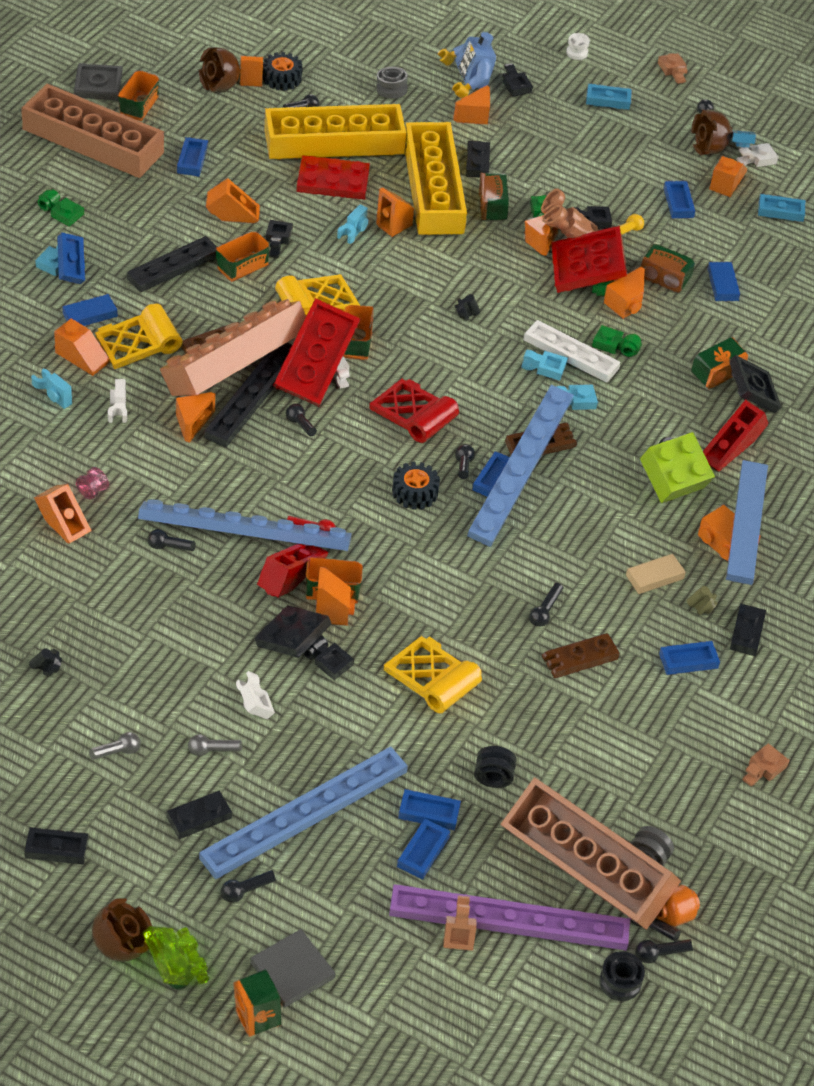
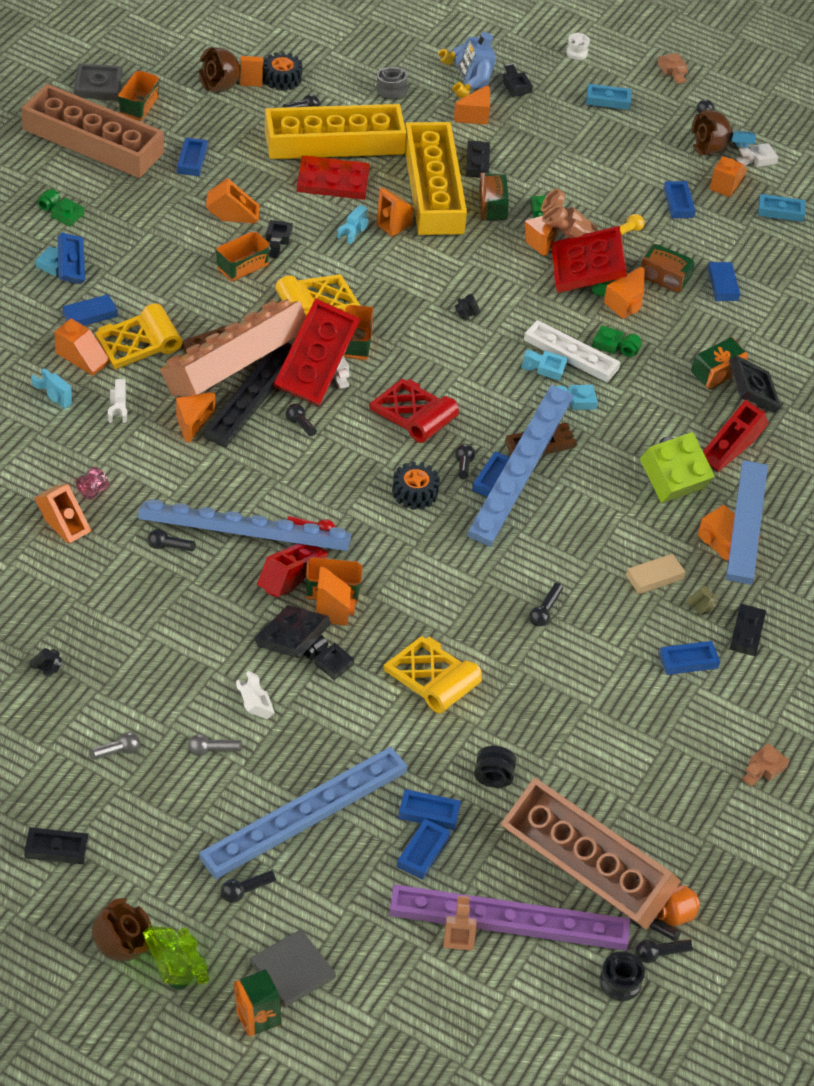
(172, 264): black plate -> none
(199, 814): black plate -> none
(581, 655): reddish brown hinge -> none
(598, 215): black plate -> none
(654, 844): dark grey wheel -> none

